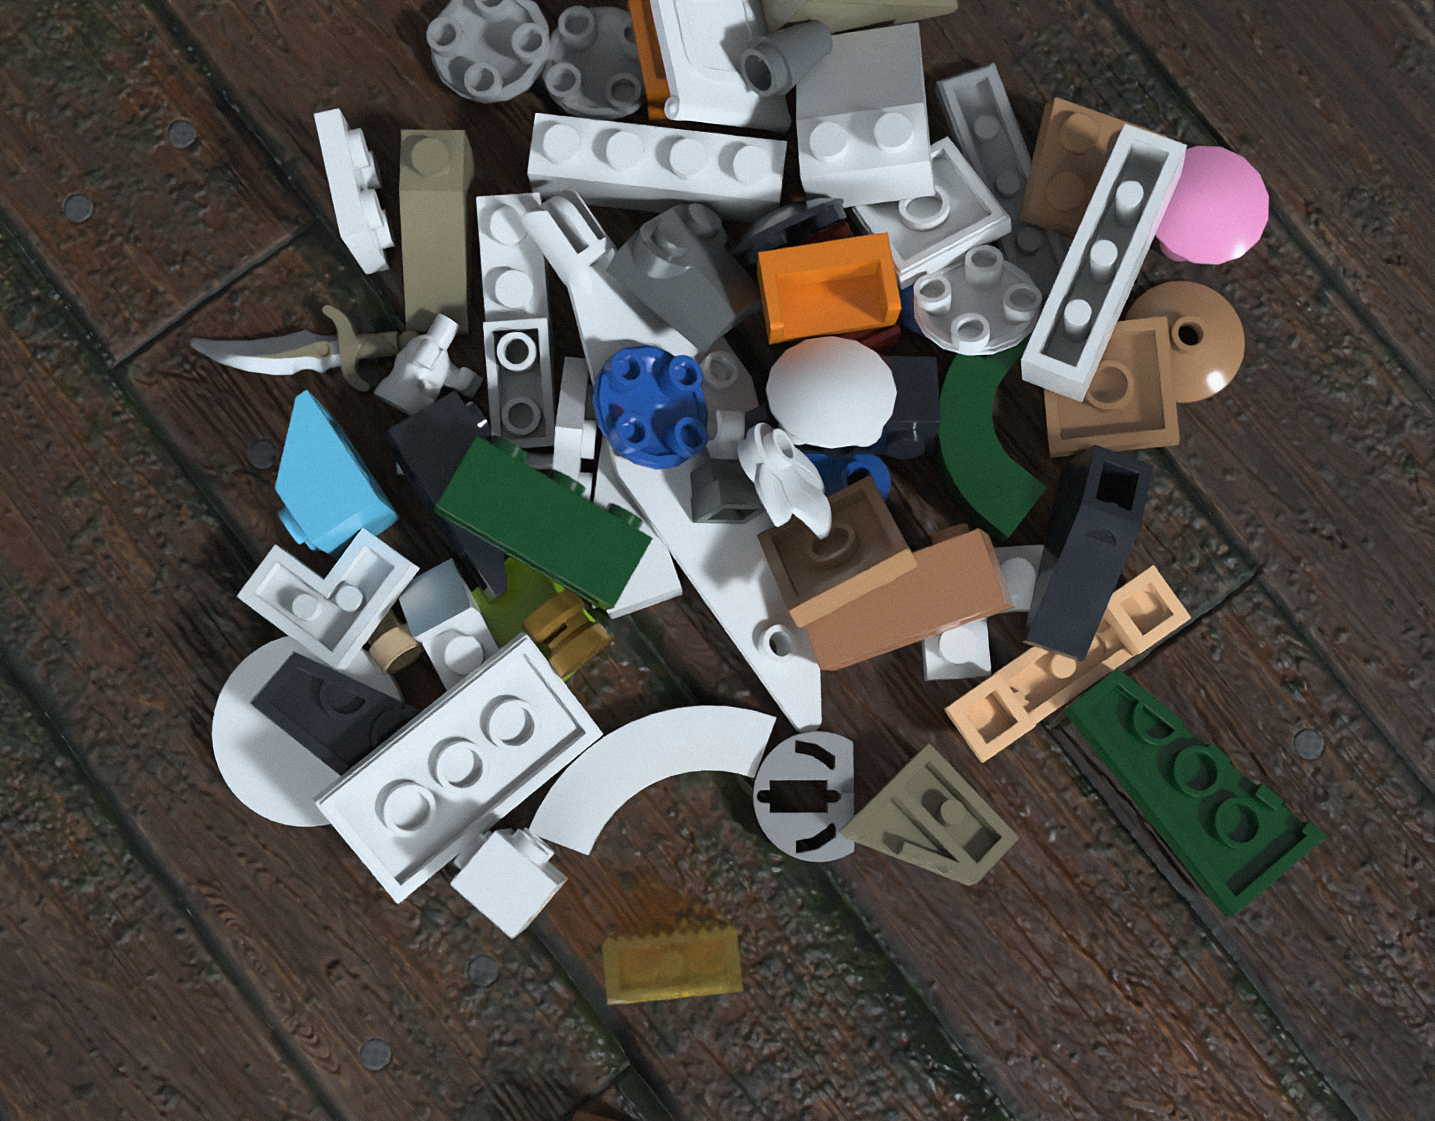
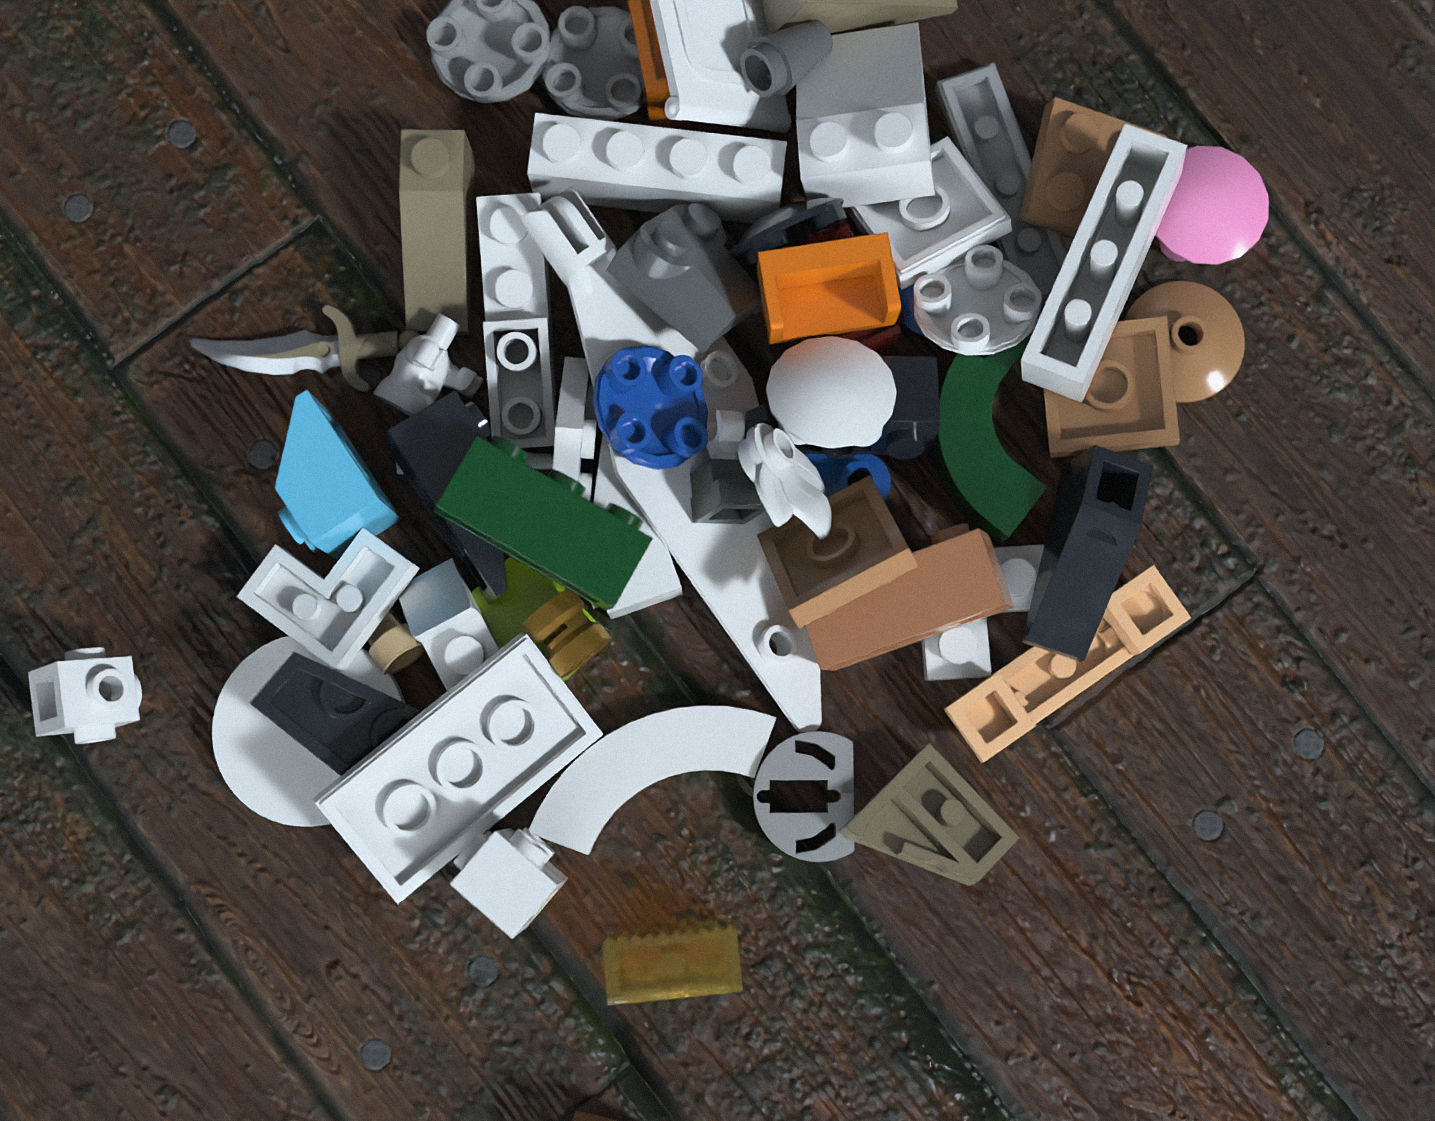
(85, 695): none -> white brick
(352, 182): white plate -> none
(1206, 810): dark green wing -> none

